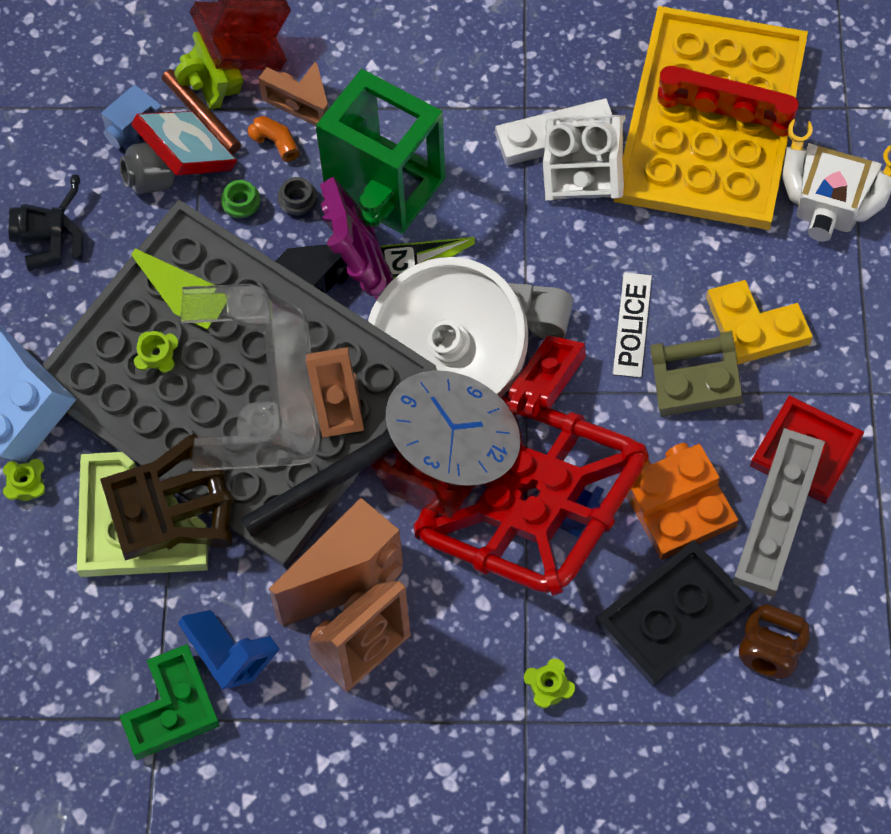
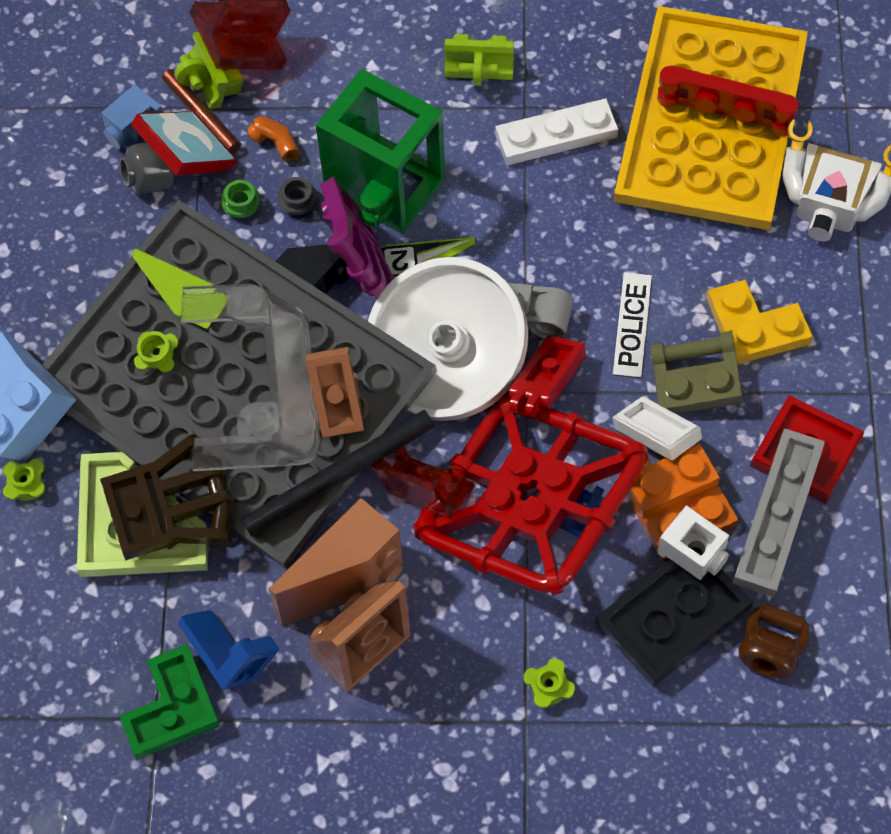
(39, 225): black piece -> none
(300, 99): nougat slope -> none
(452, 428): flat silver sticker -> none
(479, 58): none -> lime hips
(584, 157): white slope -> none
(657, 428): none -> white tile
(691, 531): none -> white brick

